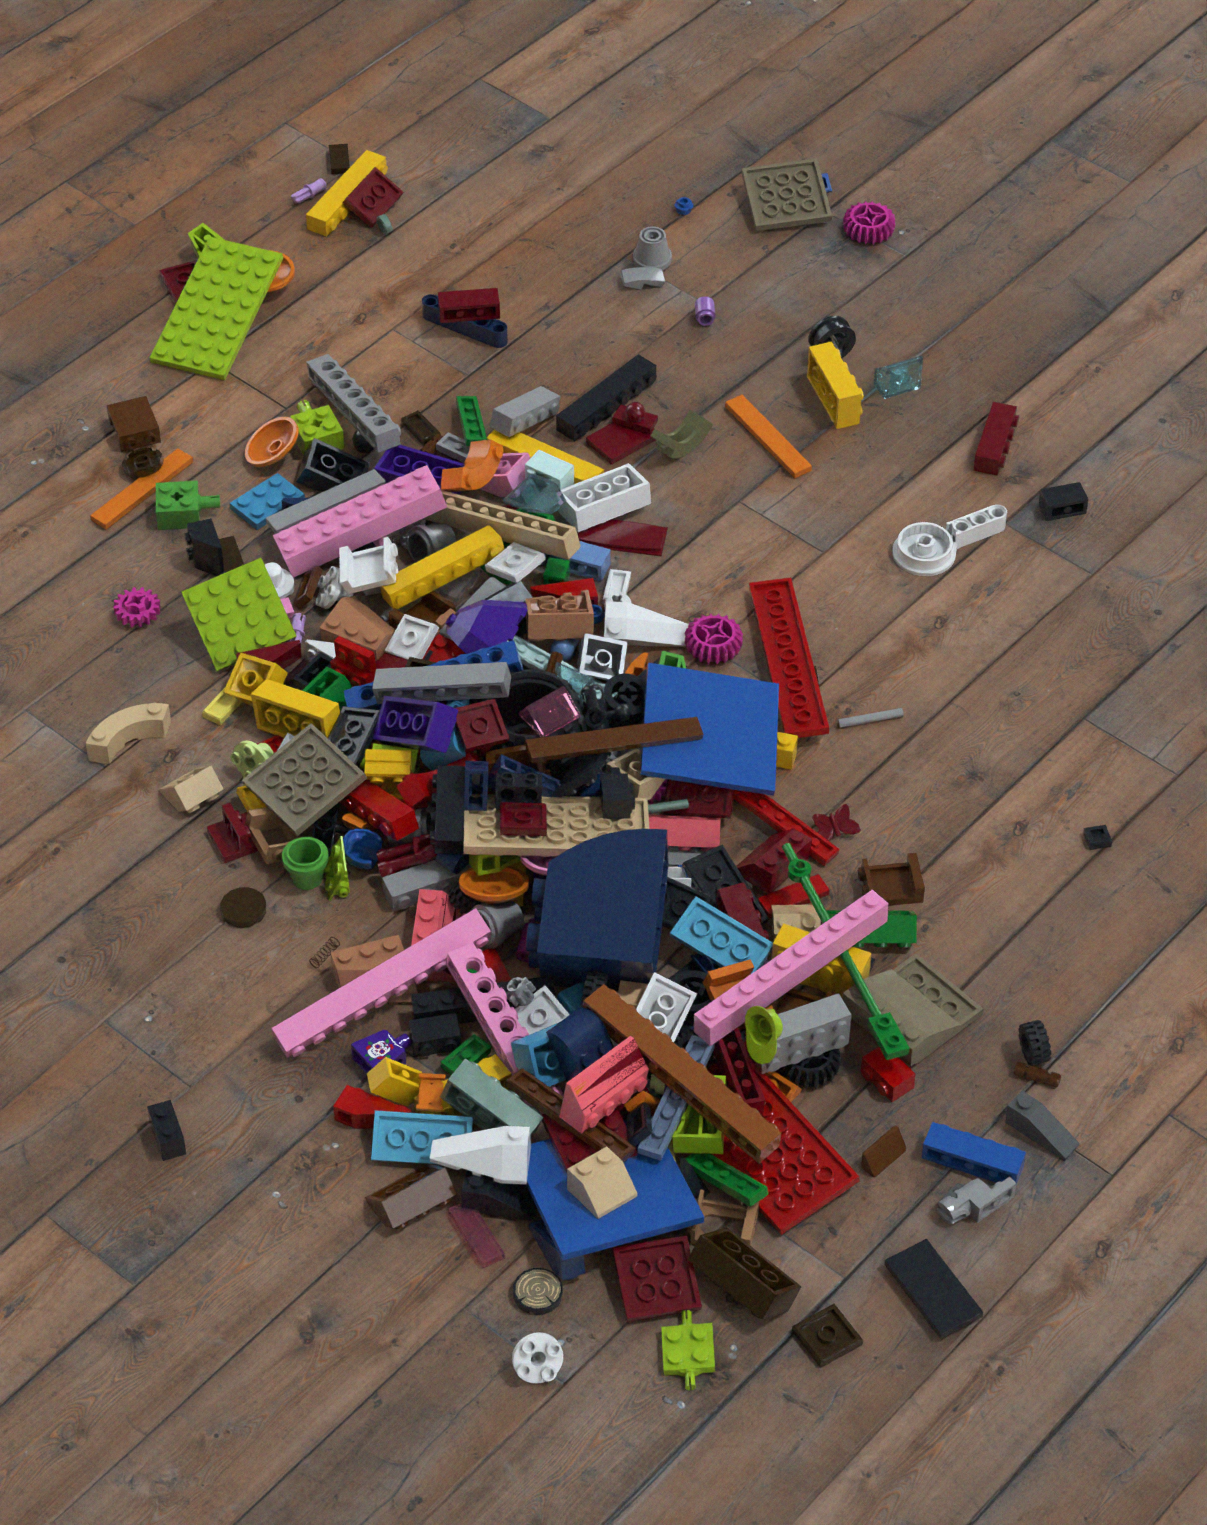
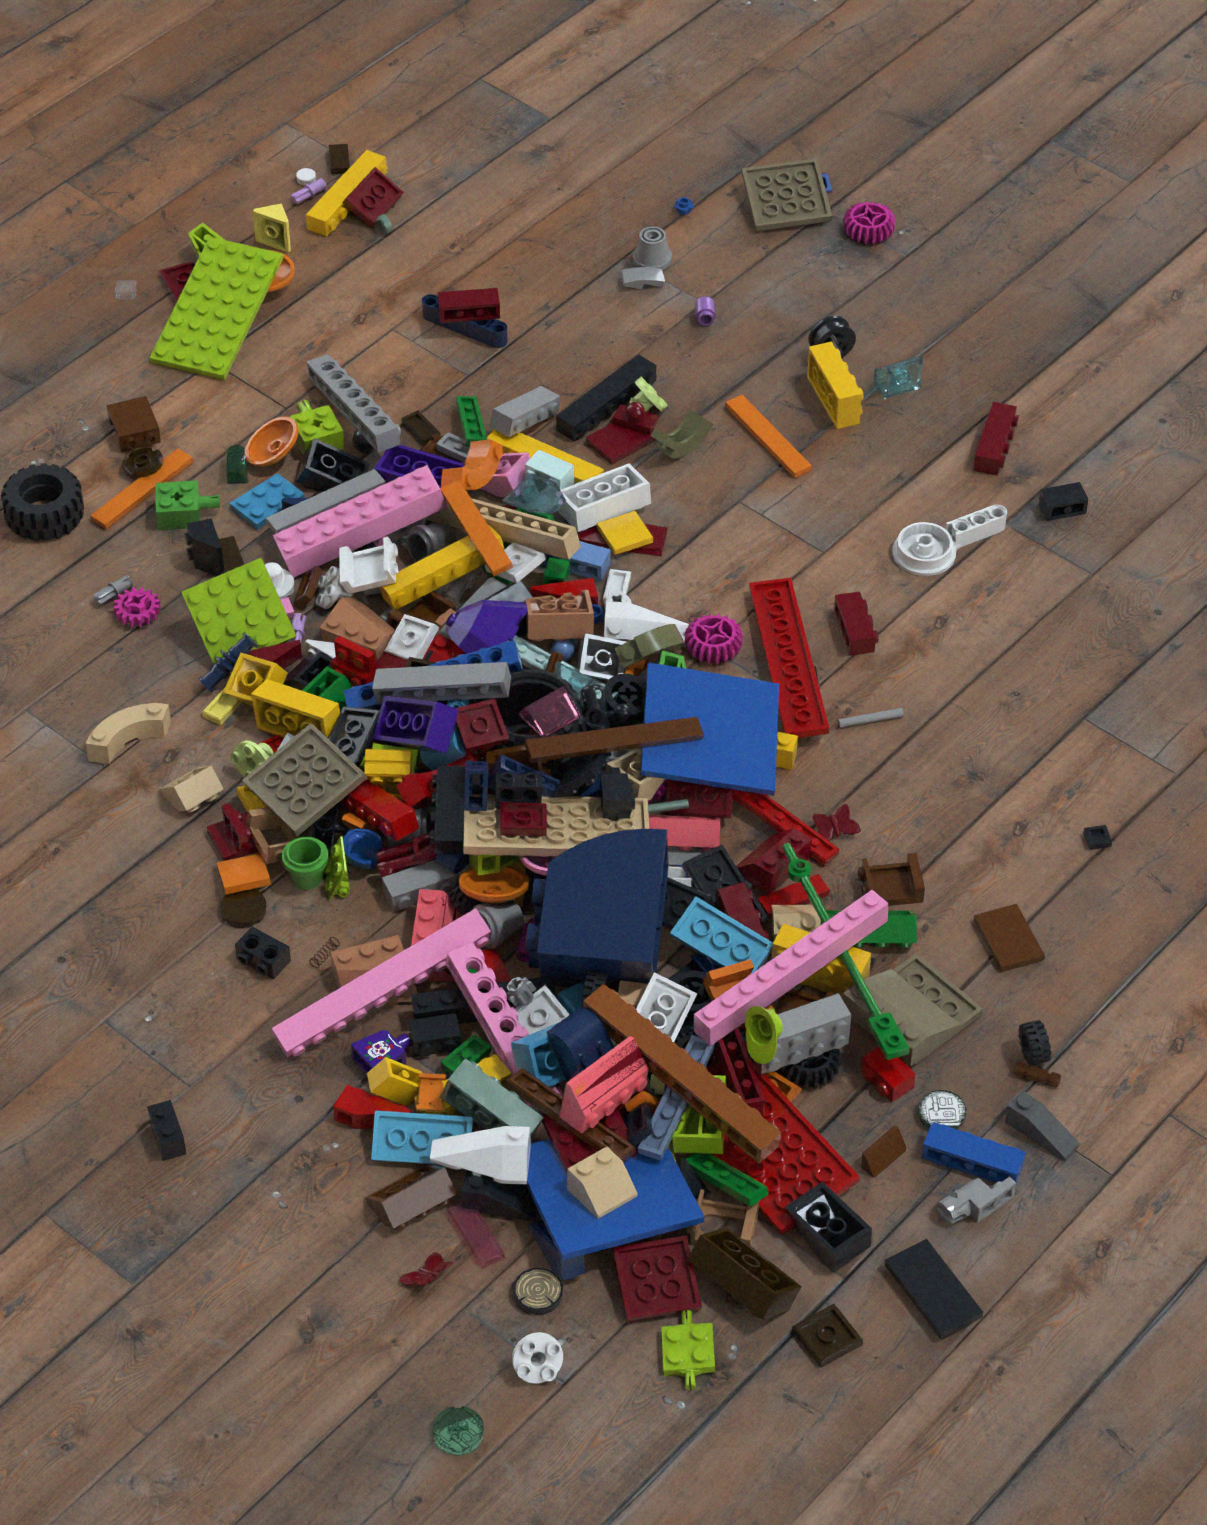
(38, 484): none -> black tyre
(113, 589): none -> light grey axle
(125, 289): none -> clear tile
(227, 662): none -> dark blue piece
(236, 465): none -> clear green leg
(243, 873): none -> orange tile
(262, 952): none -> black brick
(272, 227): none -> light yellow slope
(306, 176): none -> white tile
(434, 1264): none -> dark red piece
(458, 1430): none -> clear green tile
(476, 528): none -> orange tile
(624, 532): none -> yellow tile
(648, 396): none -> yellowish green plate
(650, 644): none -> olive arch
(829, 1226): none -> black slope
(855, 623): none -> dark red brick
(942, 1108): none -> tile
(1009, 937): none -> reddish brown tile

